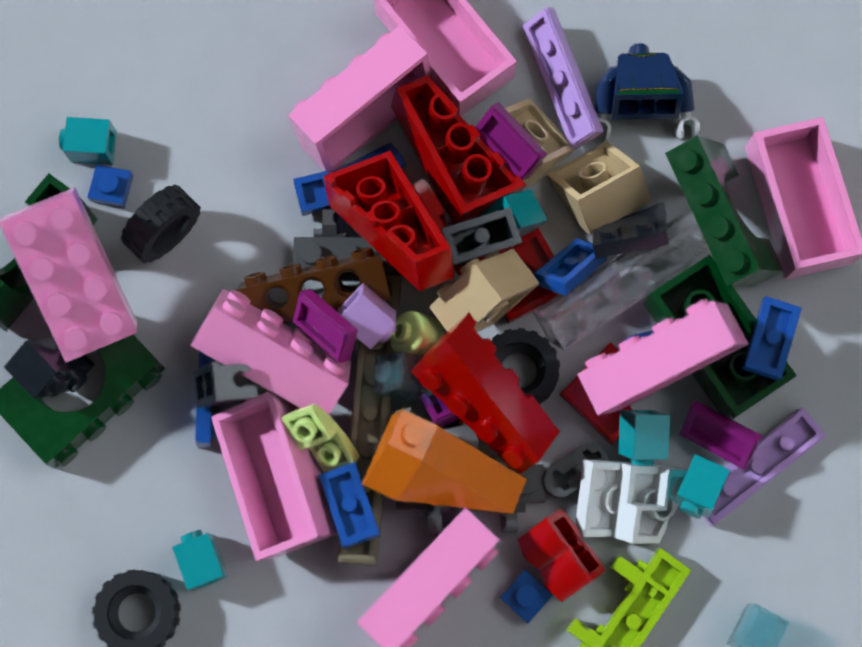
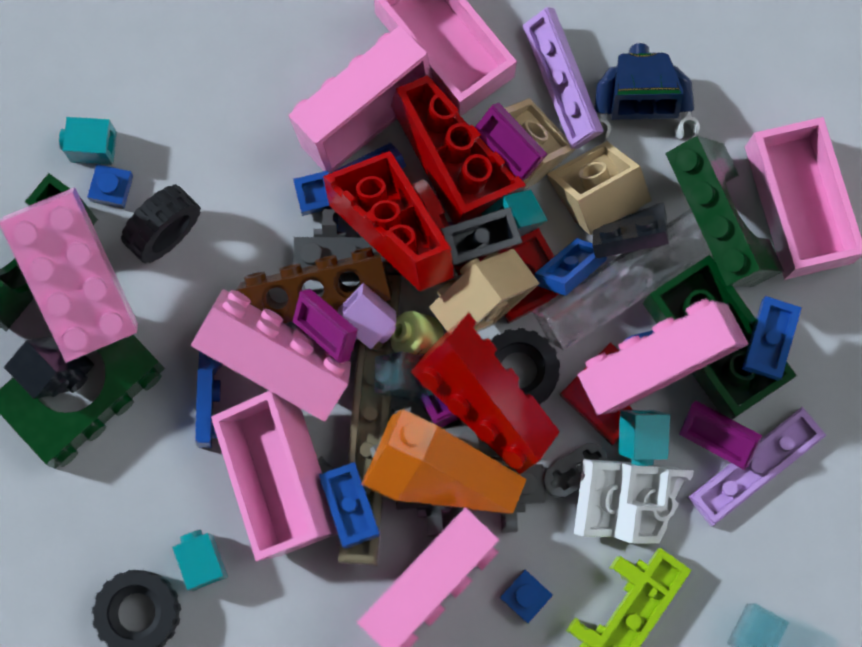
(216, 385): black hinge -> none
(322, 435): yellowish green slope -> none
(560, 555): red brick -> none
(701, 487): teal brick -> none

